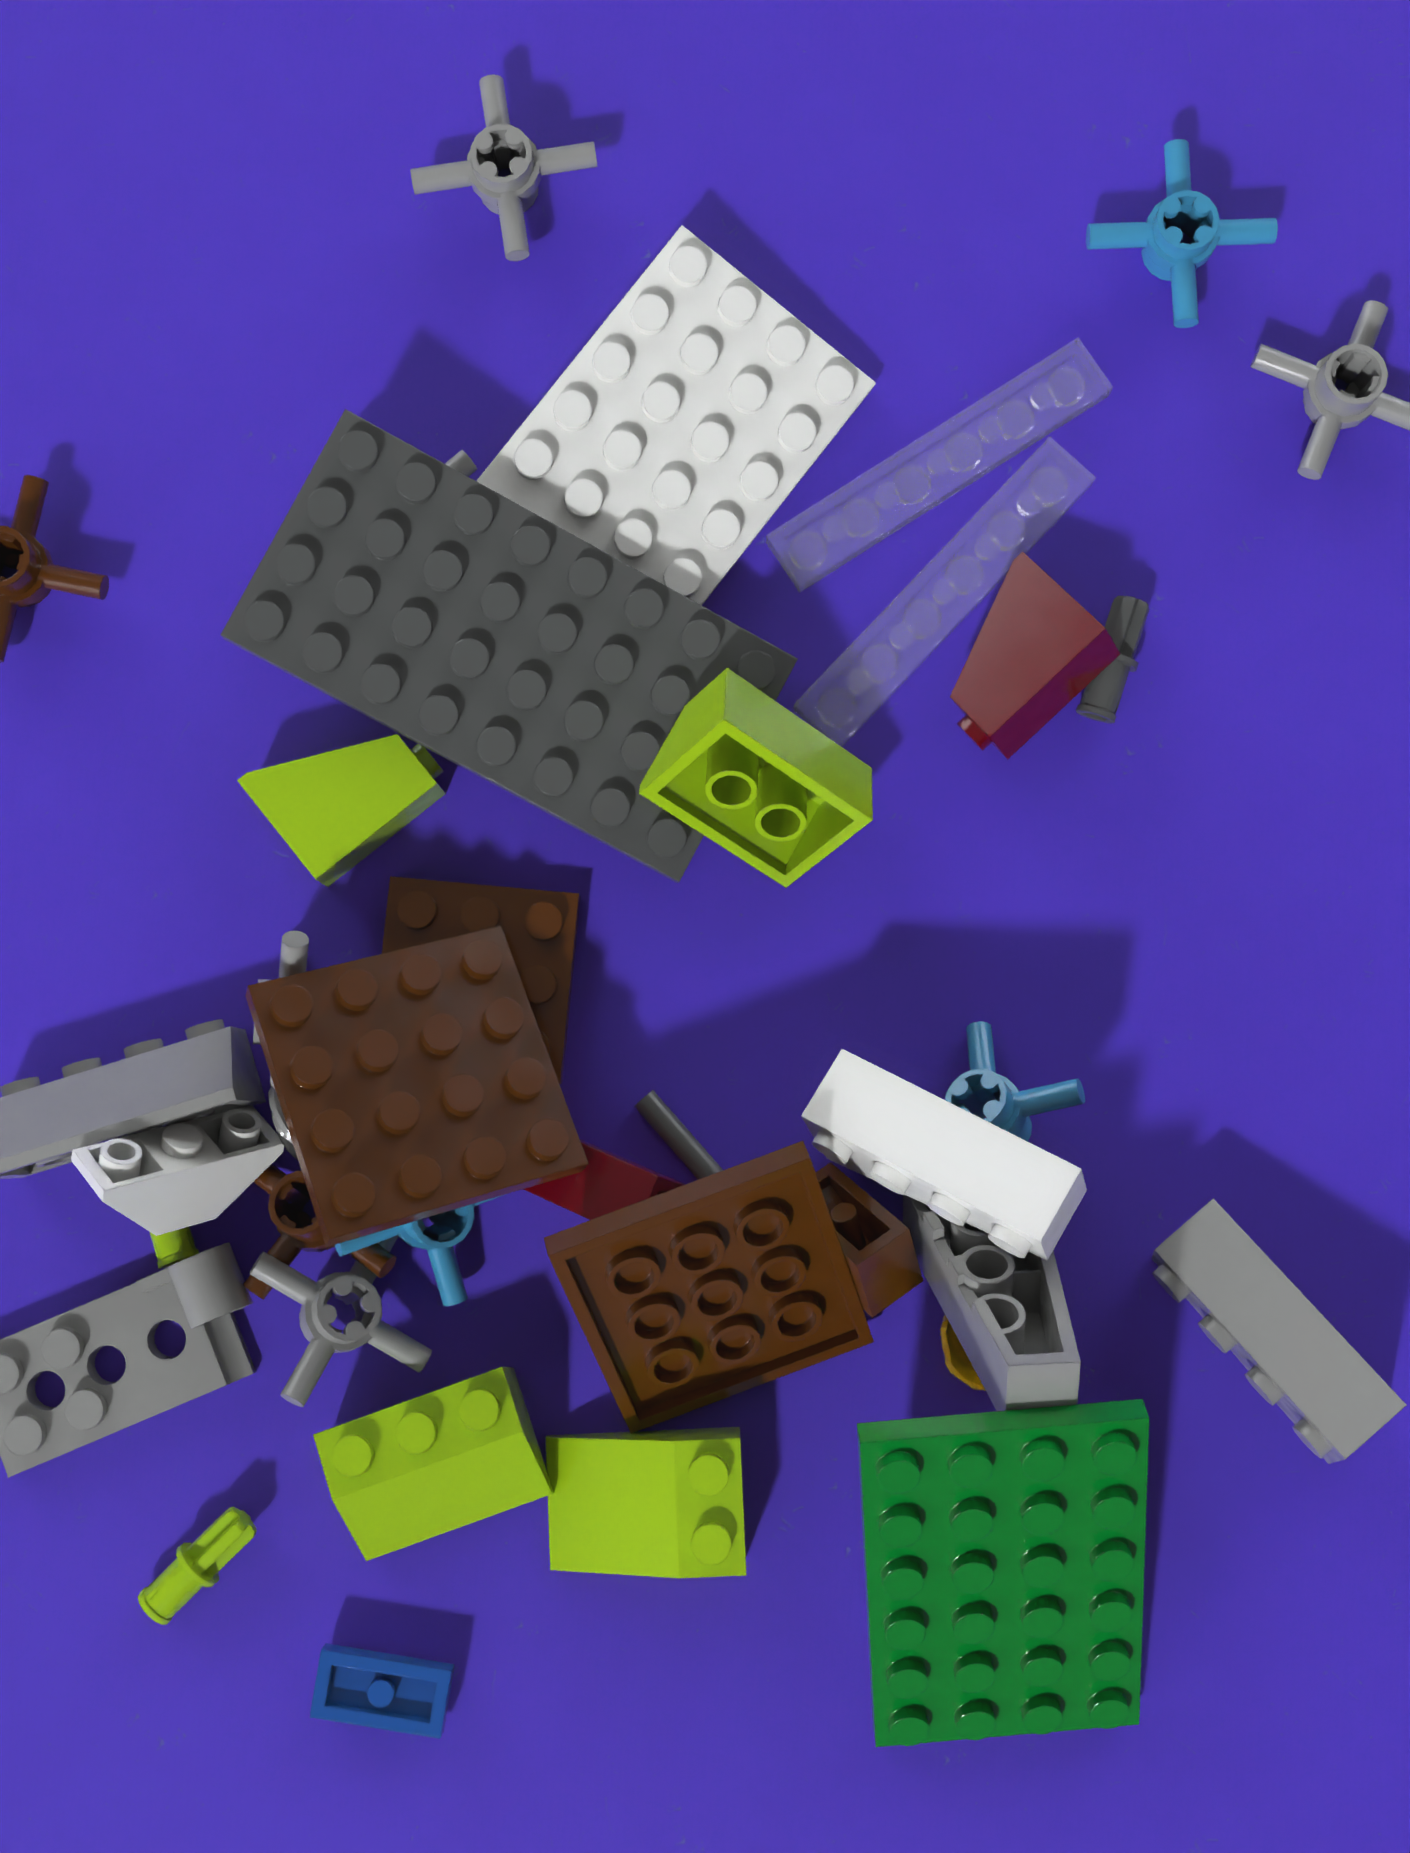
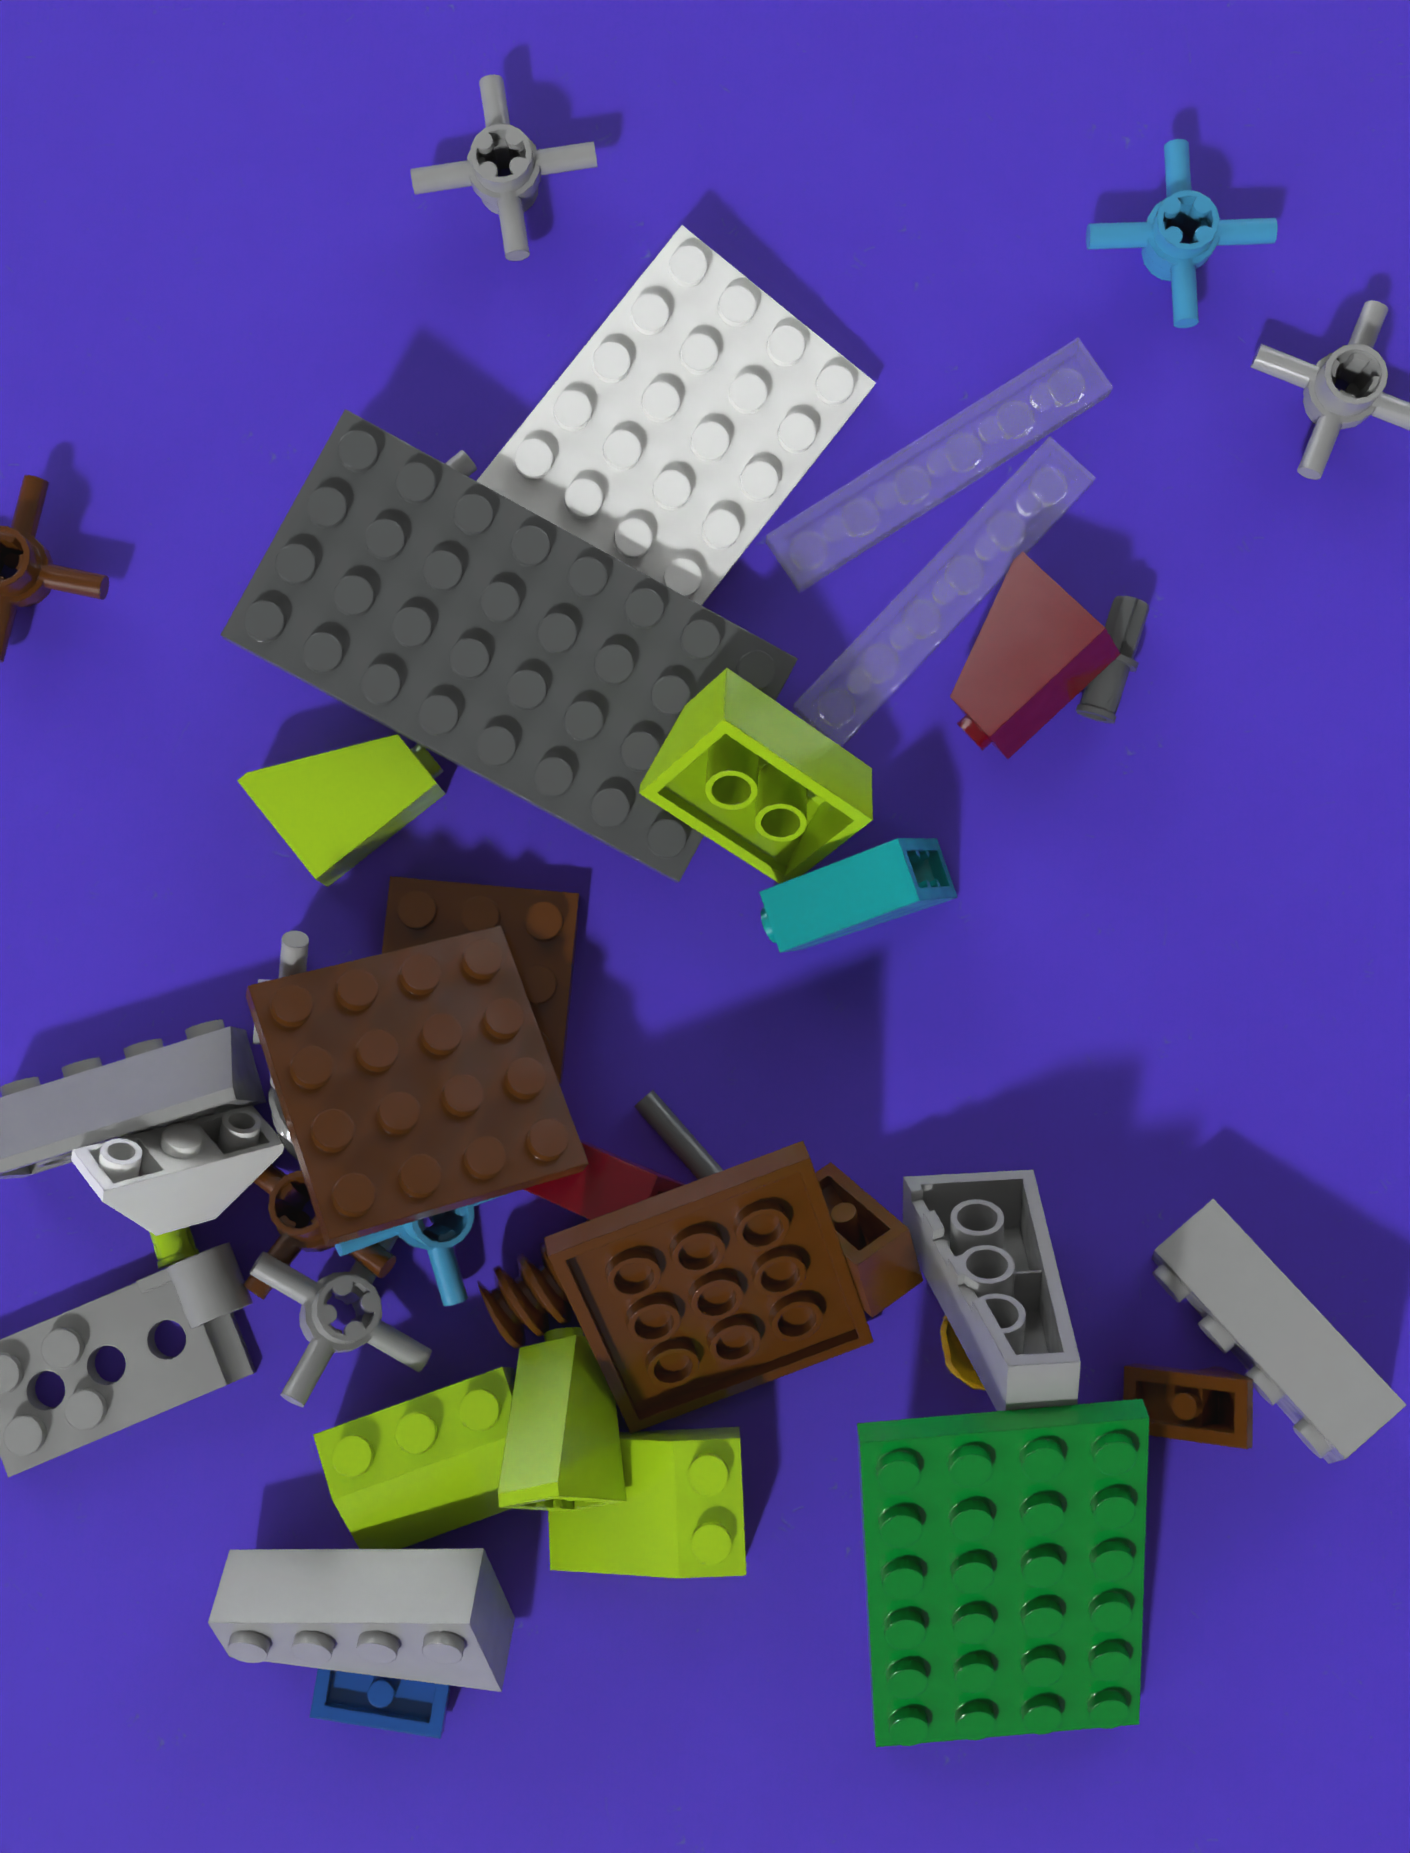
(197, 1565): lime axle -> none
(368, 1613): none -> light grey wedge
(526, 1299): none -> reddish brown piece
(561, 1430): none -> lime slope
(856, 893): none -> teal slope
(943, 1157): white wedge -> none
(996, 1097): dark azure bar -> none
(1194, 1405): none -> reddish brown slope

